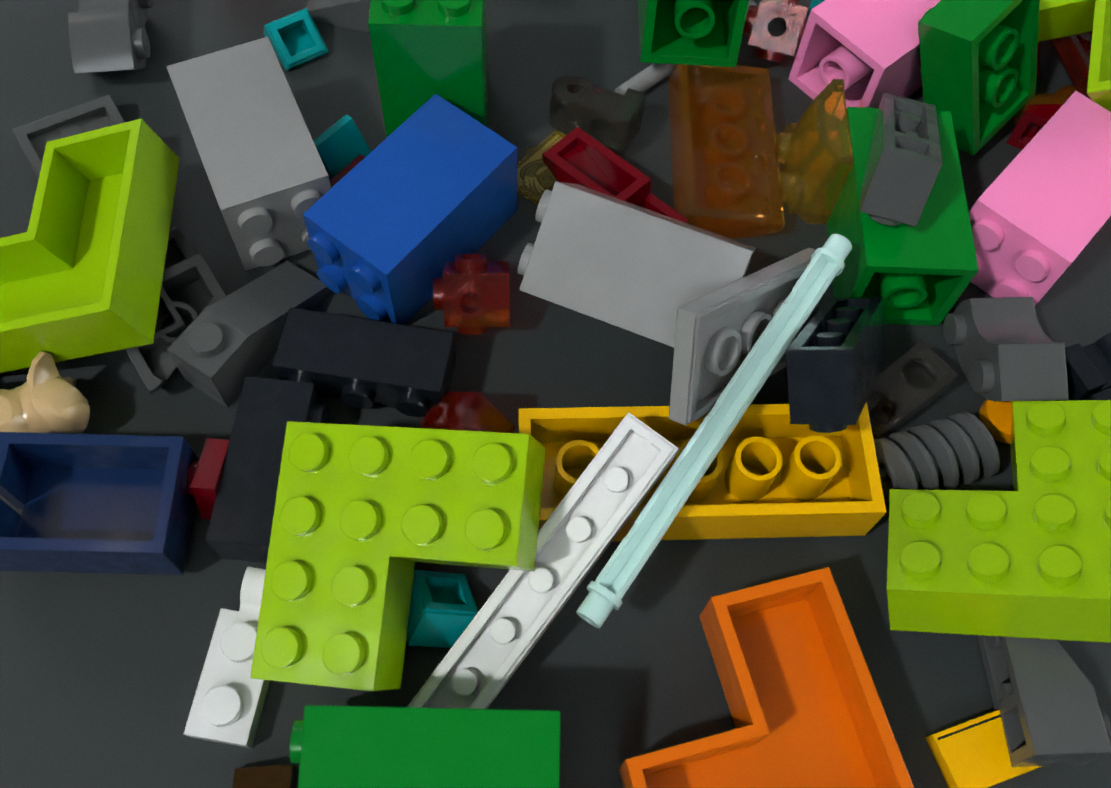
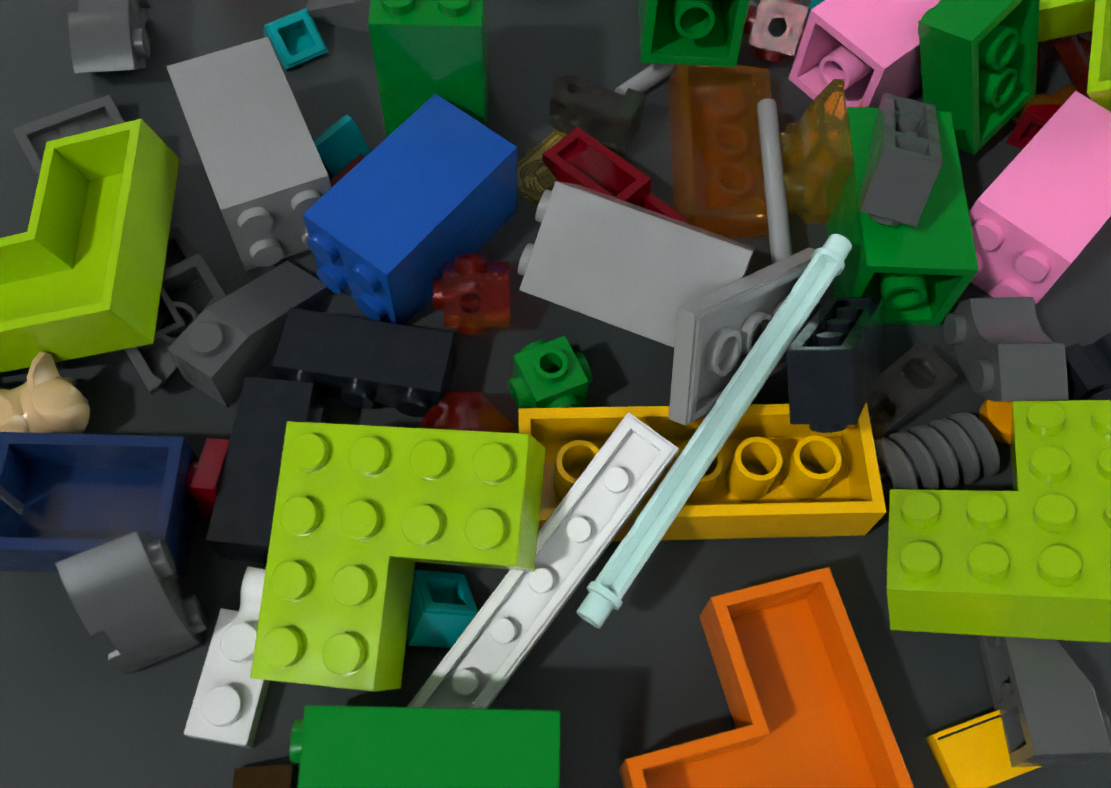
(134, 599): none -> dark grey brick
(549, 376): none -> green brick
(774, 180): none -> light grey bar

